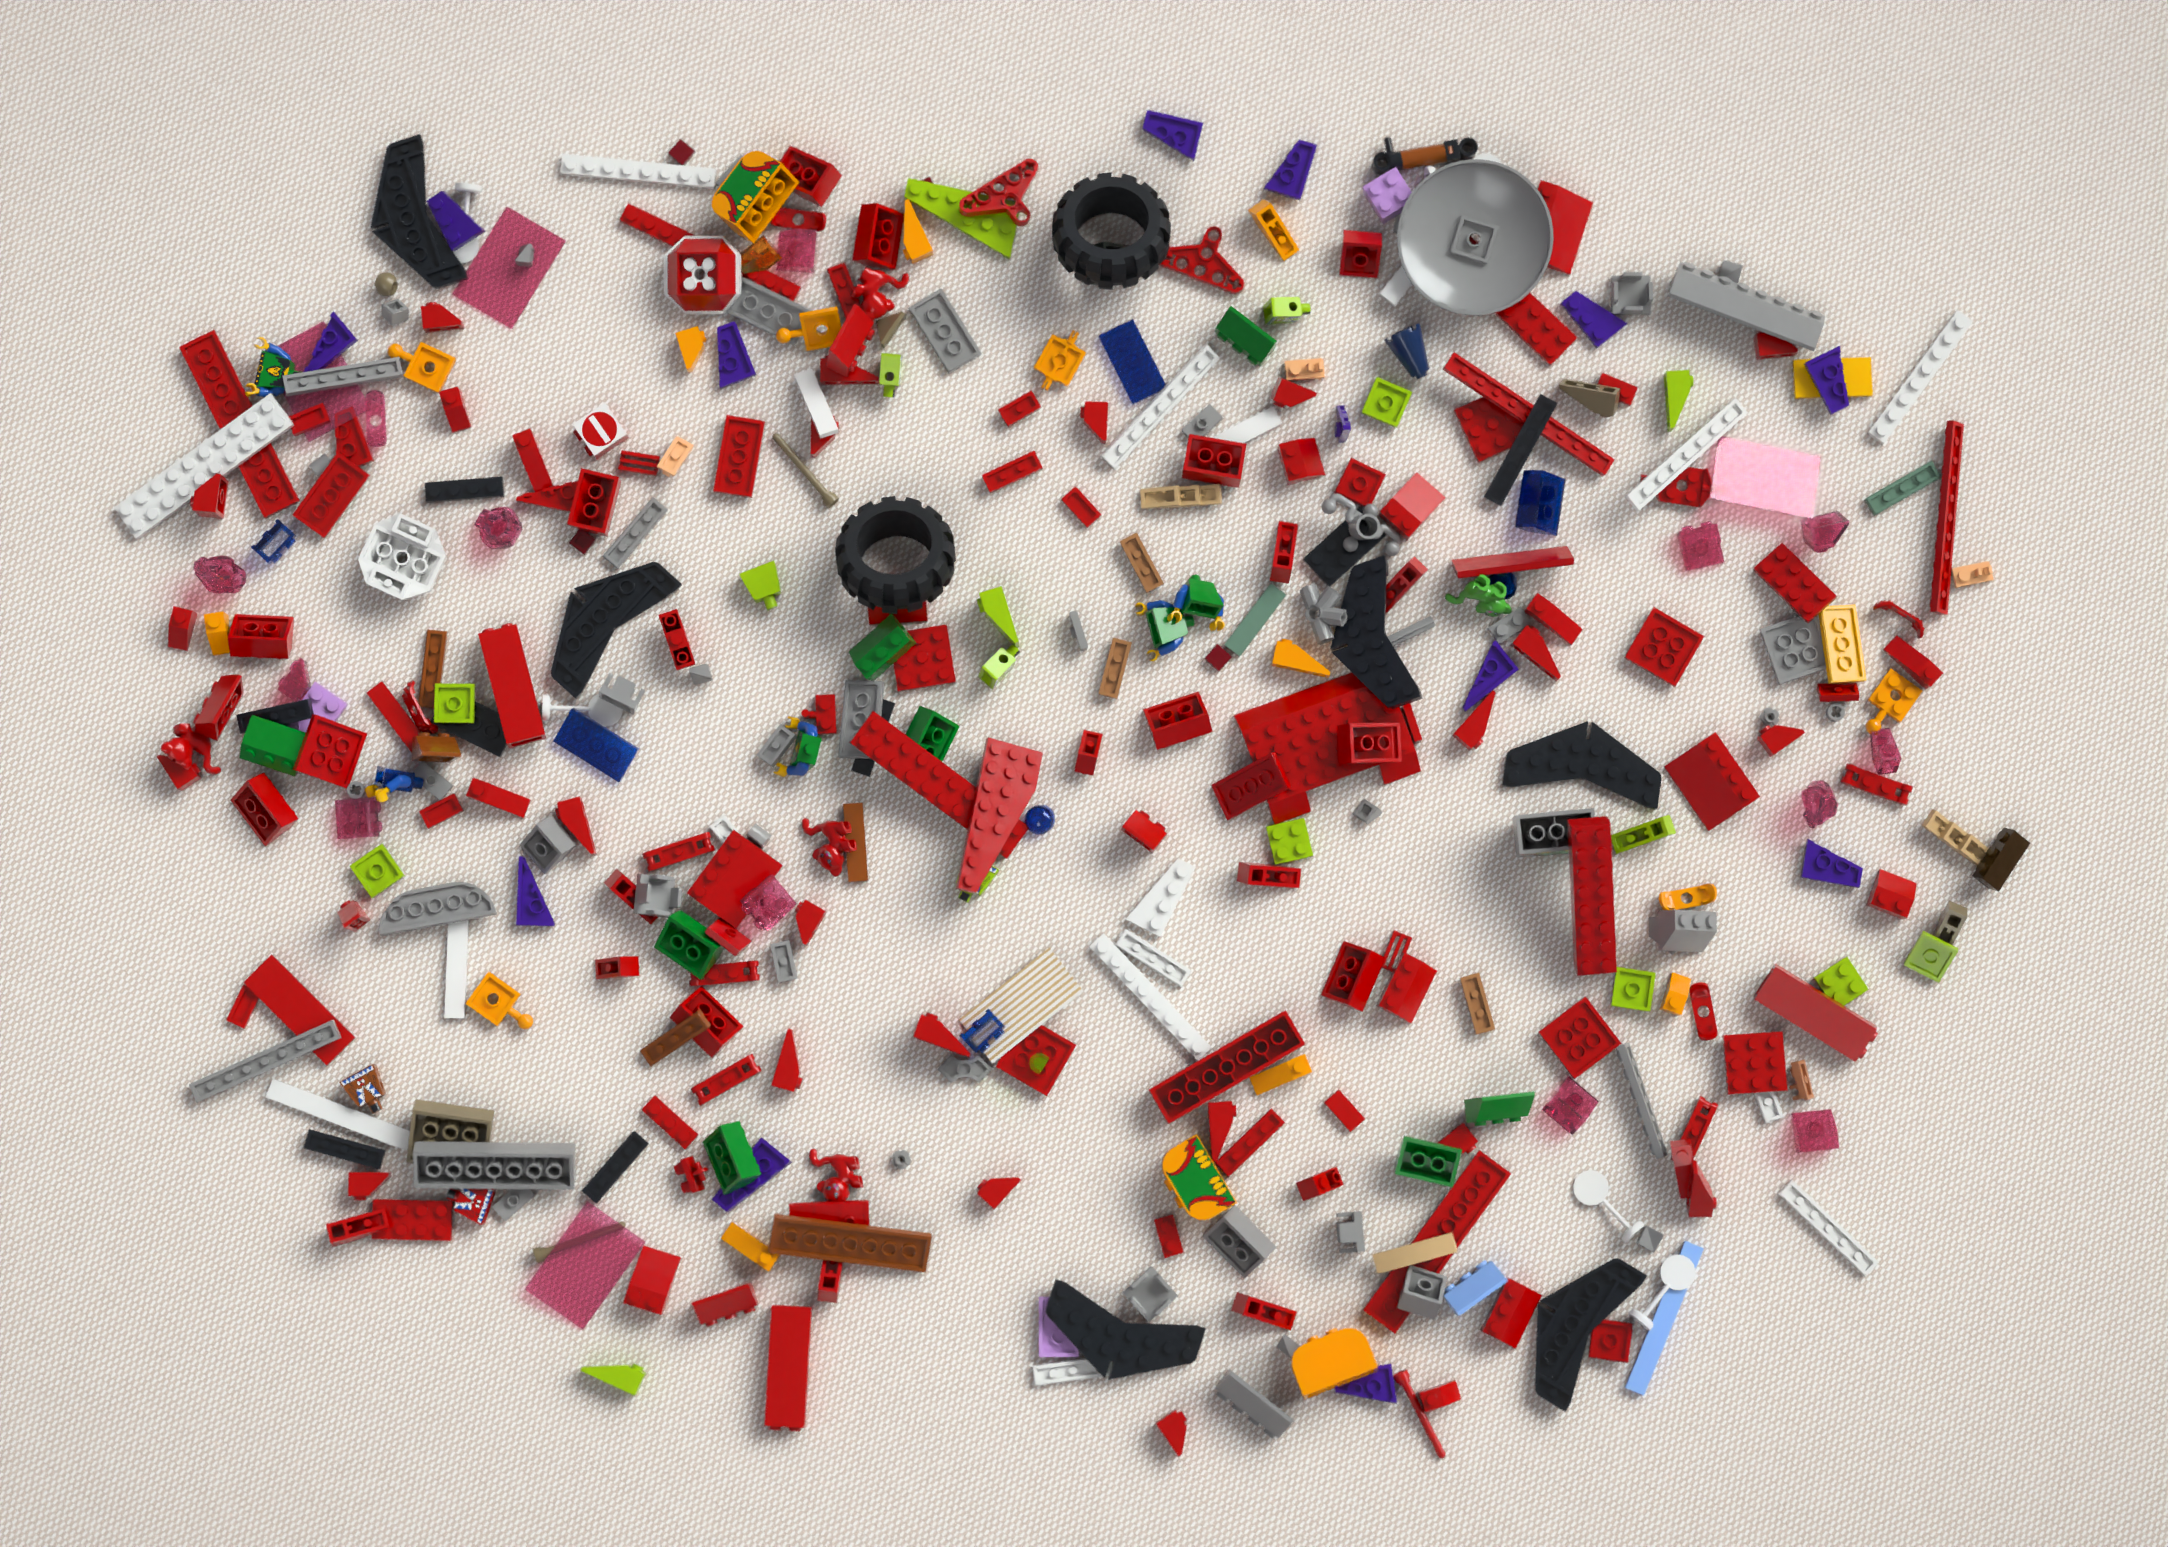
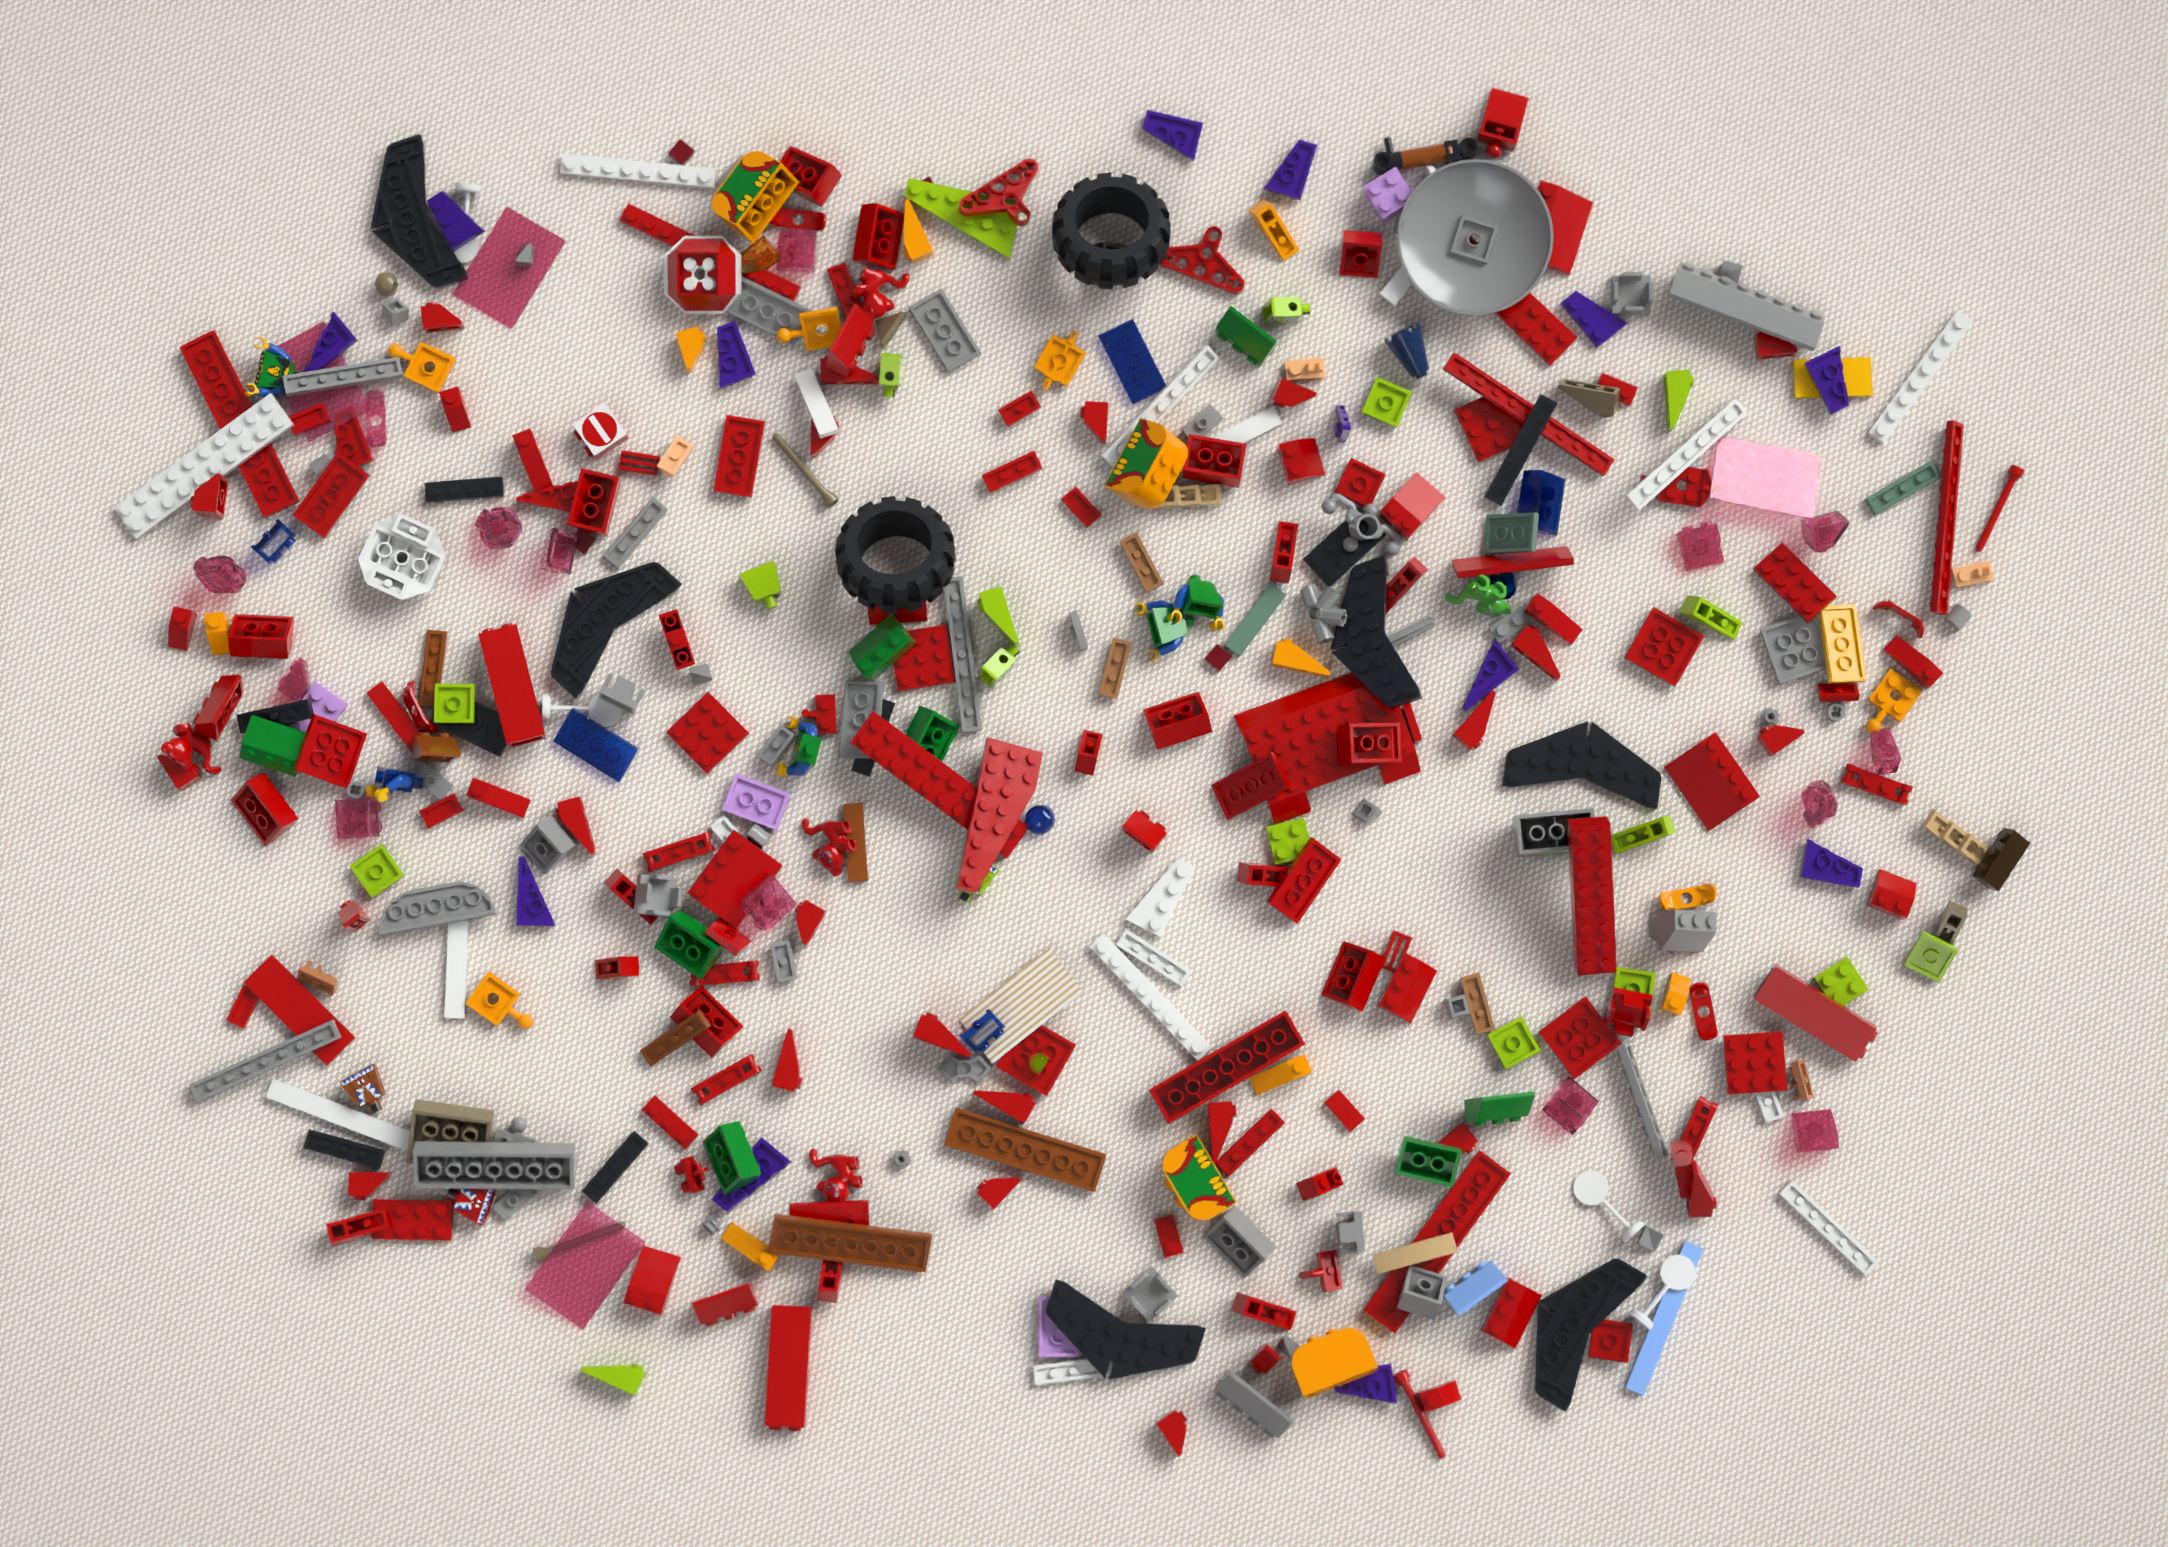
(317, 979): none -> nougat plate
(518, 1125): none -> light grey plate
(558, 552): none -> clear pink slope
(707, 732): none -> red plate
(711, 1225): none -> light grey plate
(756, 801): none -> lavender plate
(962, 655): none -> light grey plate
(1013, 1104): none -> red slope
(1025, 1149): none -> dark orange plate
(1147, 465): none -> light orange brick
(1264, 1359): none -> red slope
(1303, 880): none -> red plate
(1327, 1270): none -> red plate
(1457, 1006): none -> light grey slope
(1502, 122): none -> red slope
(1511, 533): none -> sand green plate
(1513, 1042): none -> lime plate
(1628, 1010): none -> red panel
(1710, 616): none -> lime slope
(1958, 617): none -> light grey brick
(2014, 474): none -> red piece

